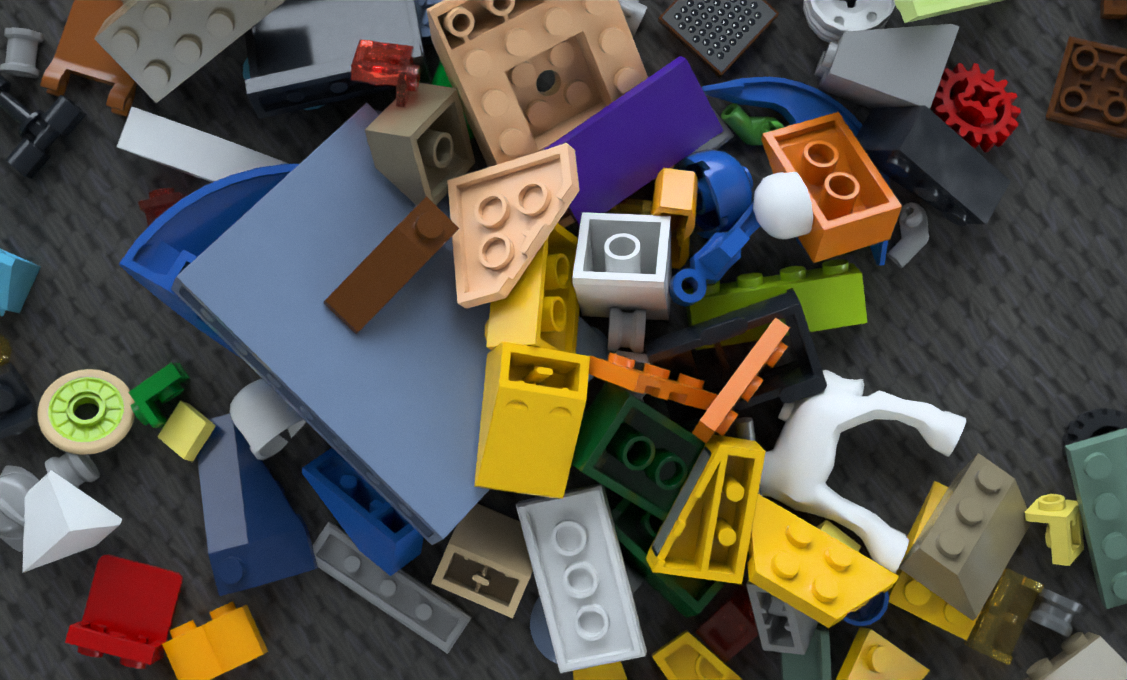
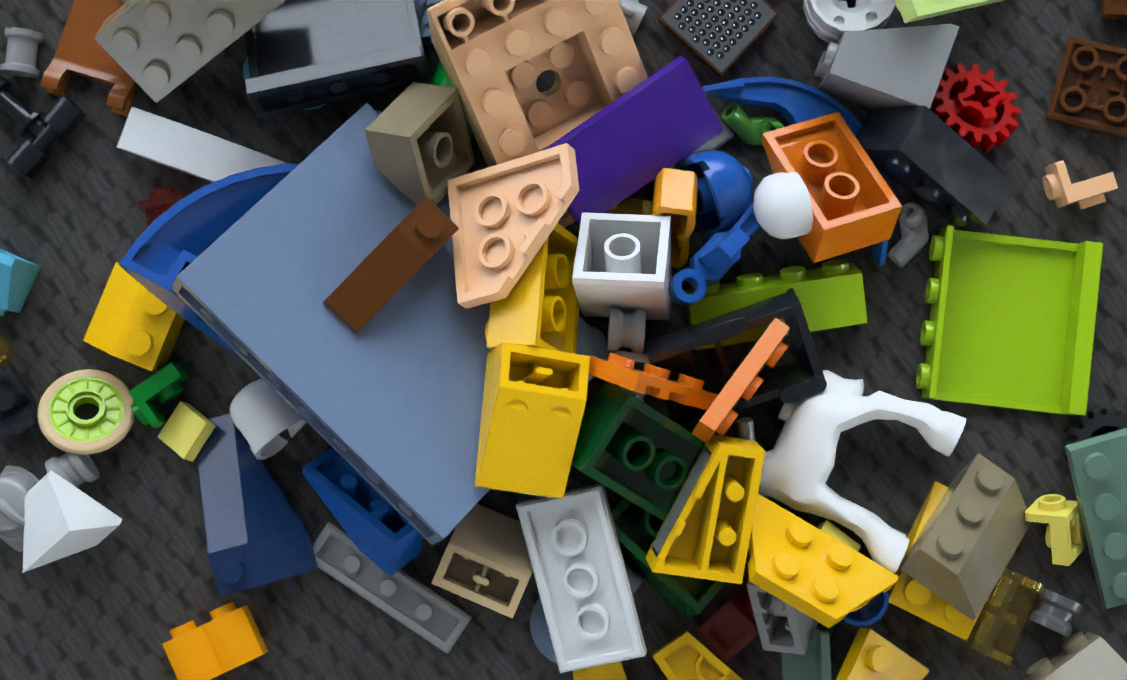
(127, 612): red bracket -> none
(133, 323): none -> yellow slope
(387, 64): clear red bracket -> none
(1010, 321): none -> lime panel
(1087, 192): none -> light nougat bracket

